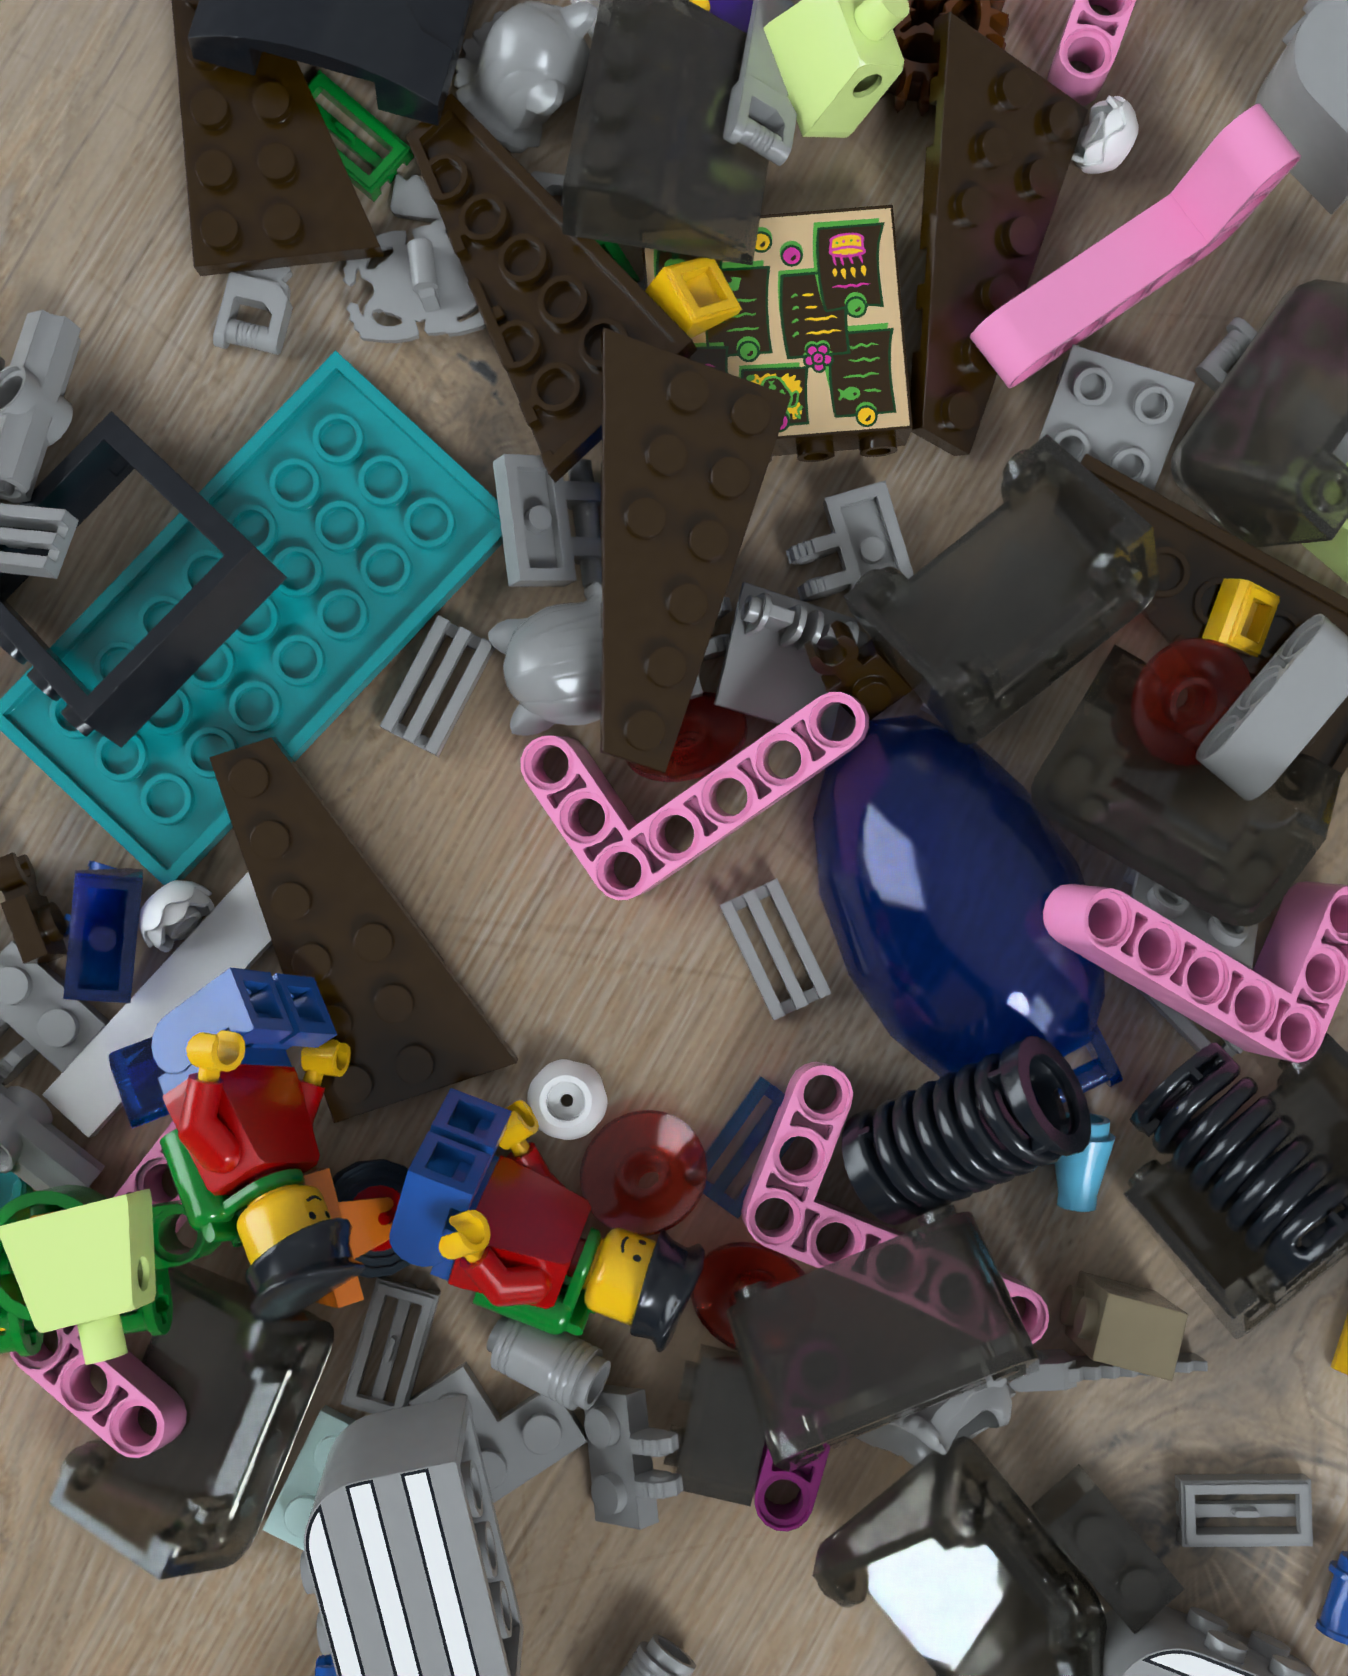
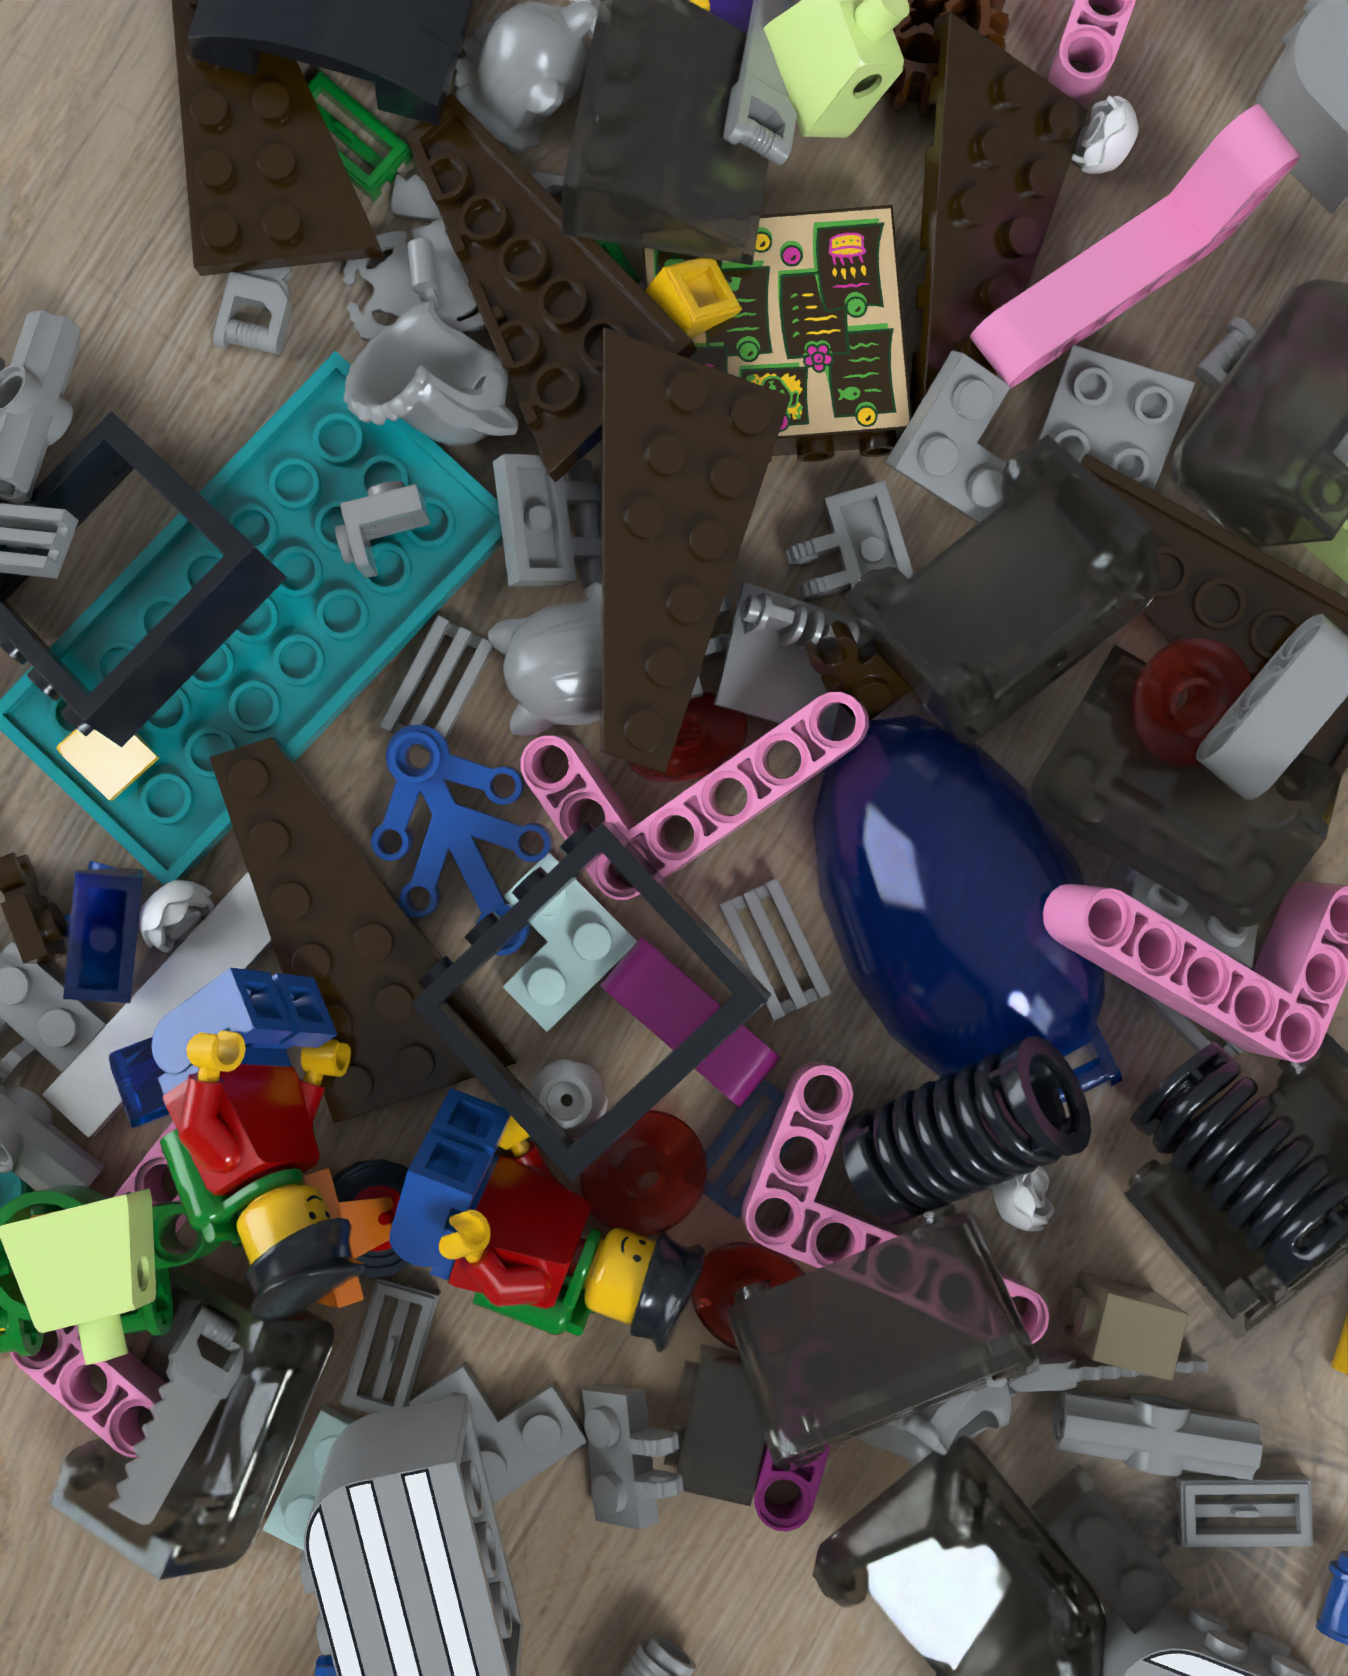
(106, 763): none -> slope
(180, 1415): none -> light grey piece
(385, 511): none -> light grey bracket
(431, 381): none -> light grey hair
(451, 823): none -> blue plant
(495, 932): none -> black window
(550, 1364): light grey head -> none
(578, 954): none -> light aqua plate
(675, 1007): none -> magenta beam
(942, 438): none -> light grey plate
(1024, 1200): none -> white plate
(1082, 1173): medium azure cone -> none
(1156, 1434): none -> light grey piece
(1241, 616): yellow slope -> none

